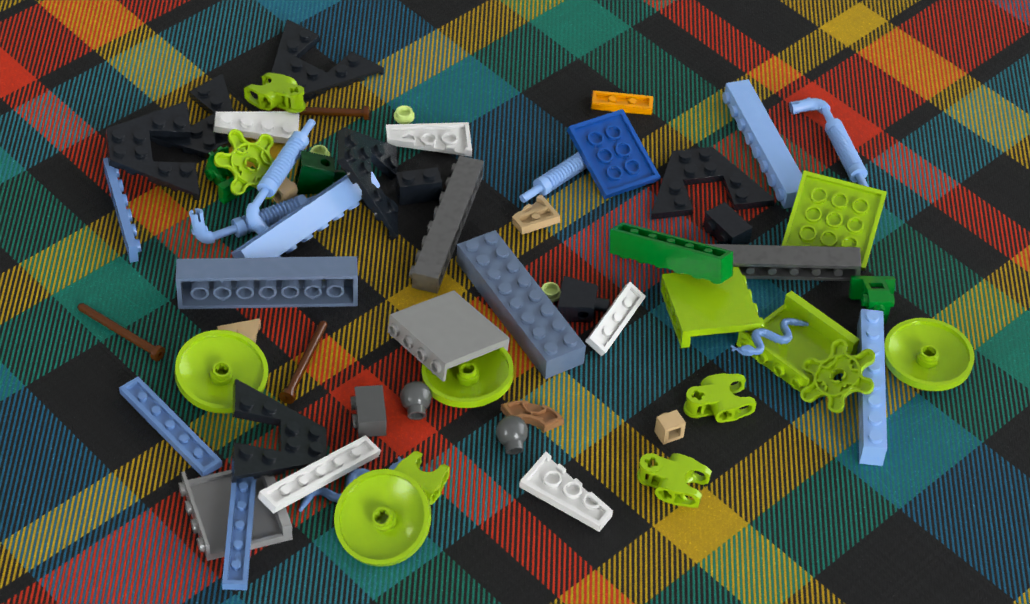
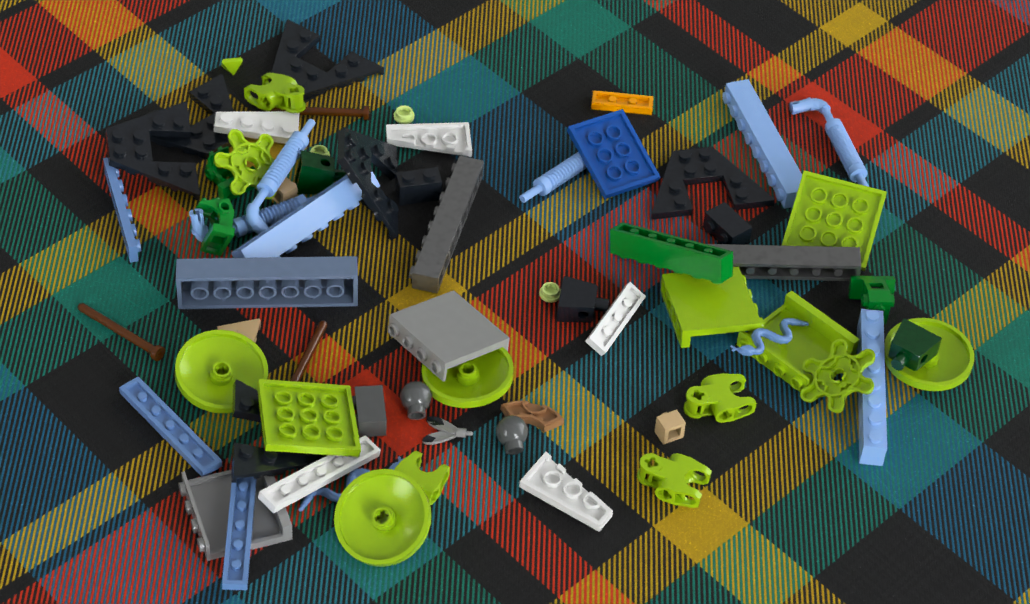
(221, 230): none -> green tile
(232, 64): none -> lime slope
(308, 418): none -> lime plate
(446, 431): none -> light grey piece
(520, 304): sand blue brick -> none
(535, 216): tan wing -> none
(913, 346): none -> dark green torso

